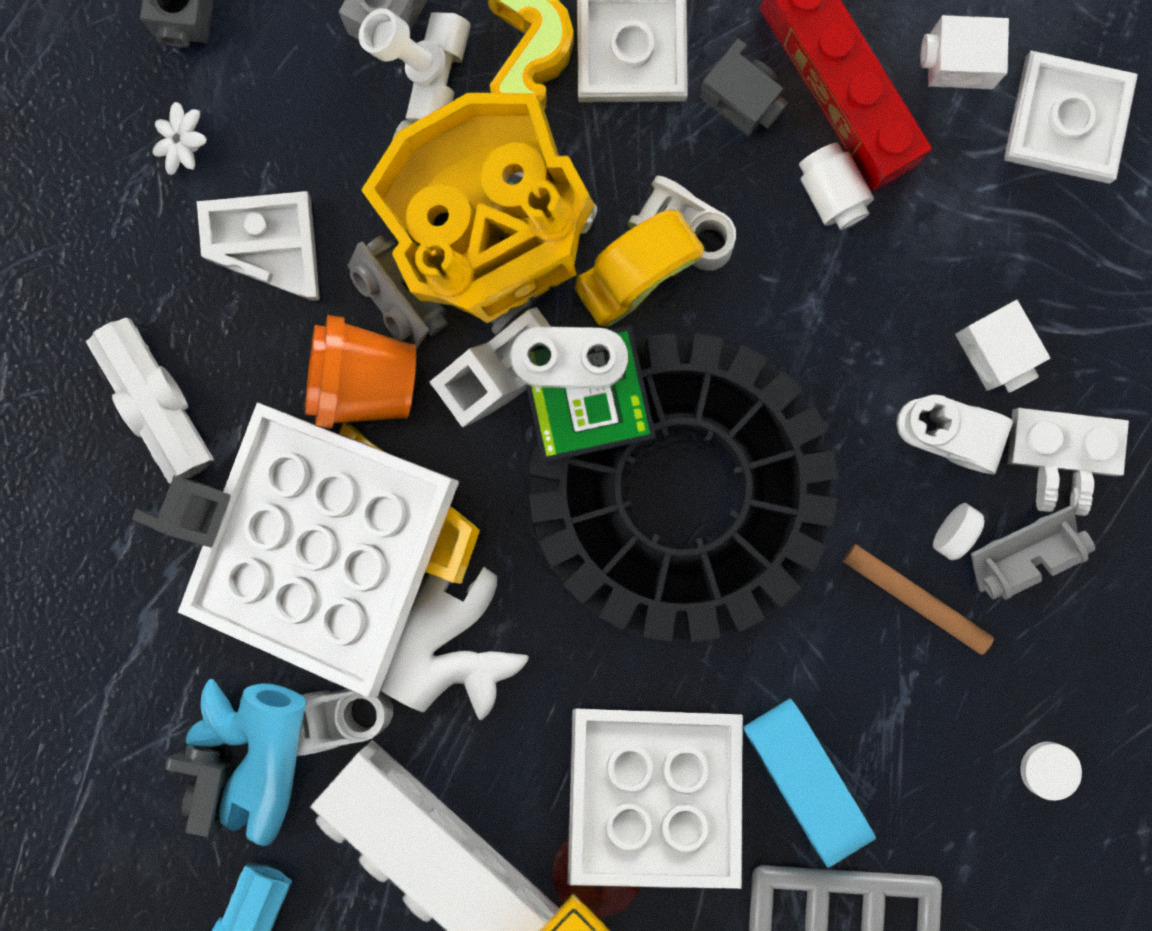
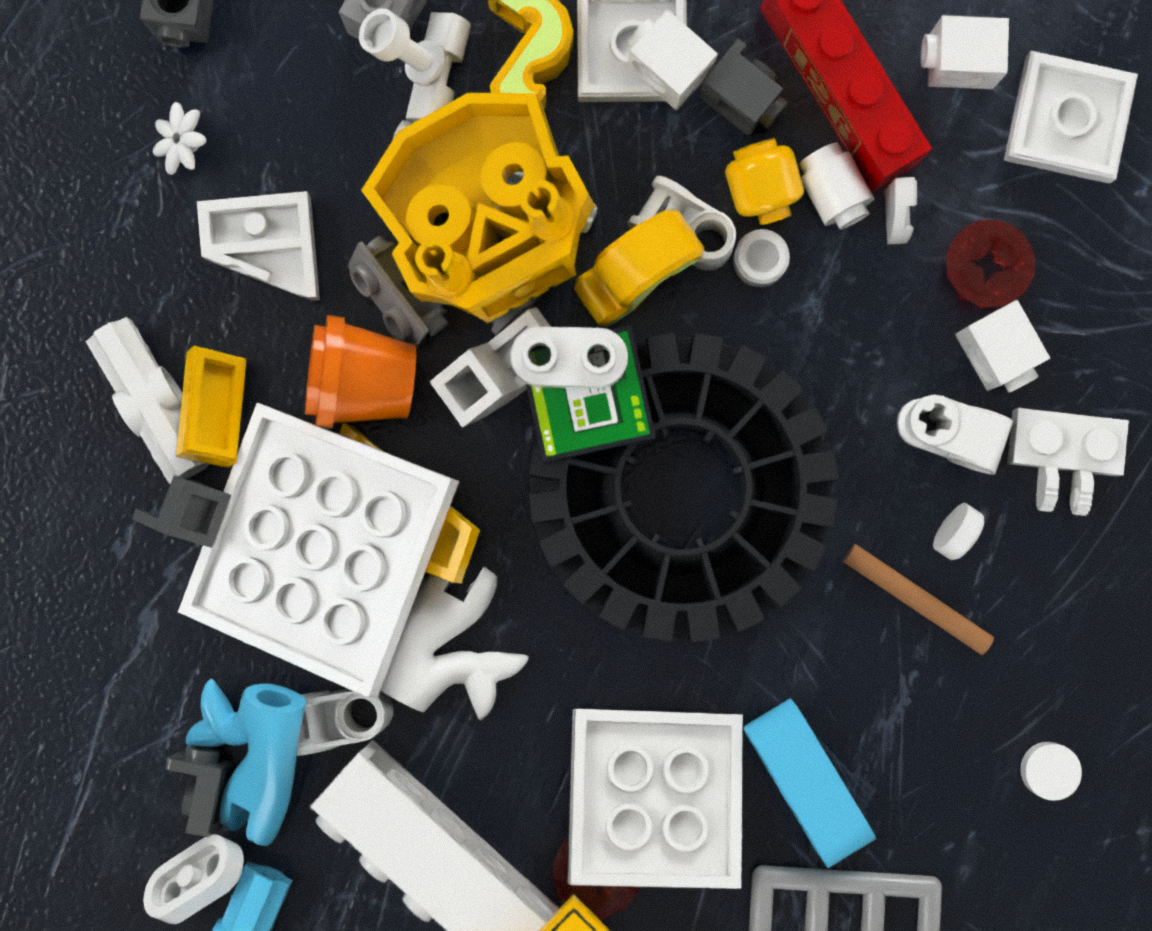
(193, 879): none -> white plate
(211, 407): none -> yellow tile
(670, 58): none -> white brick
(761, 258): none -> white tile
(764, 181): none -> yellow head
(898, 197): none -> white tile
(1009, 249): none -> clear red gear
(1009, 563): light grey hinge -> none

